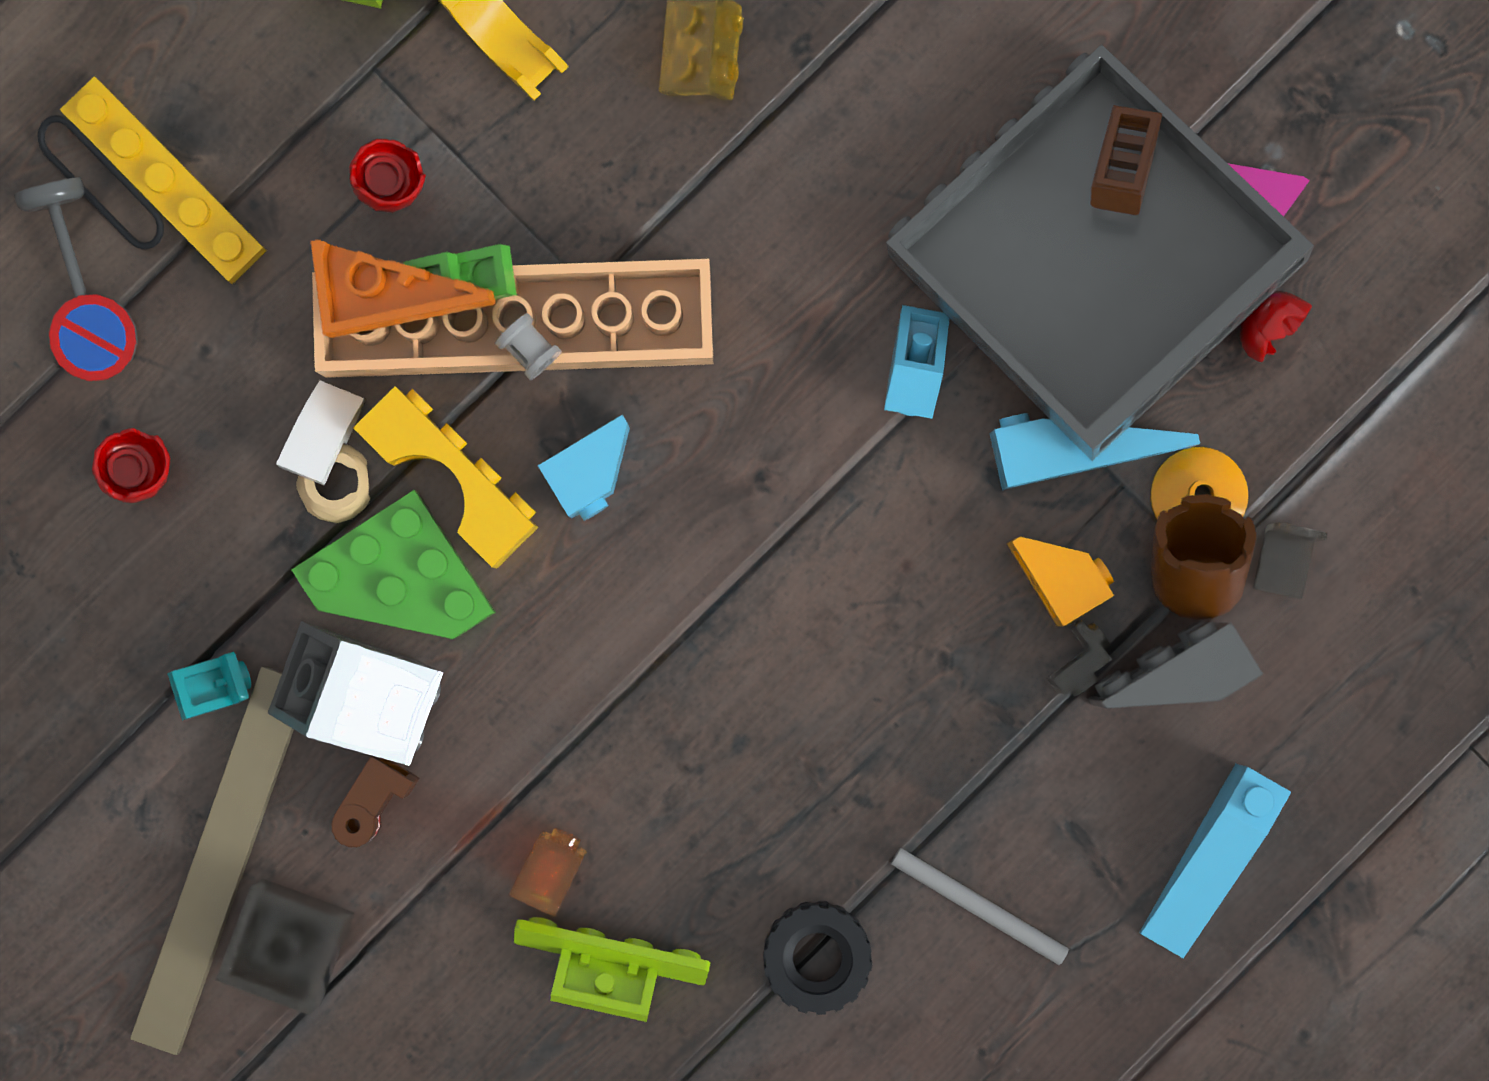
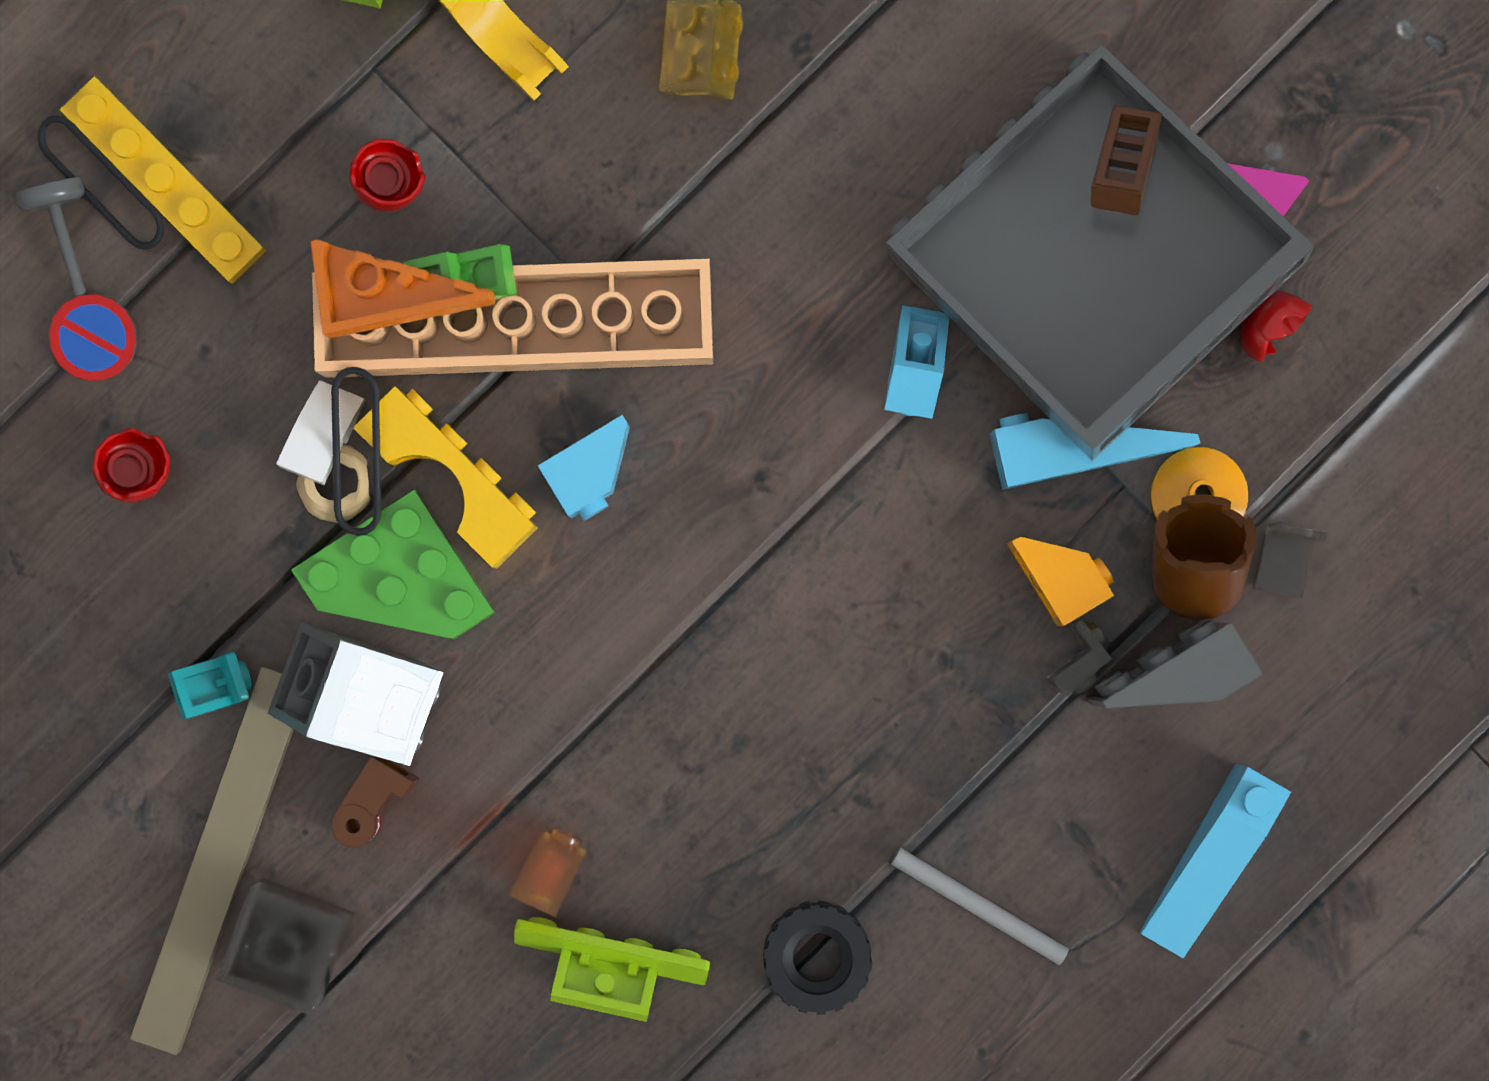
(336, 450): none -> black piece
(528, 346): light grey bush -> none

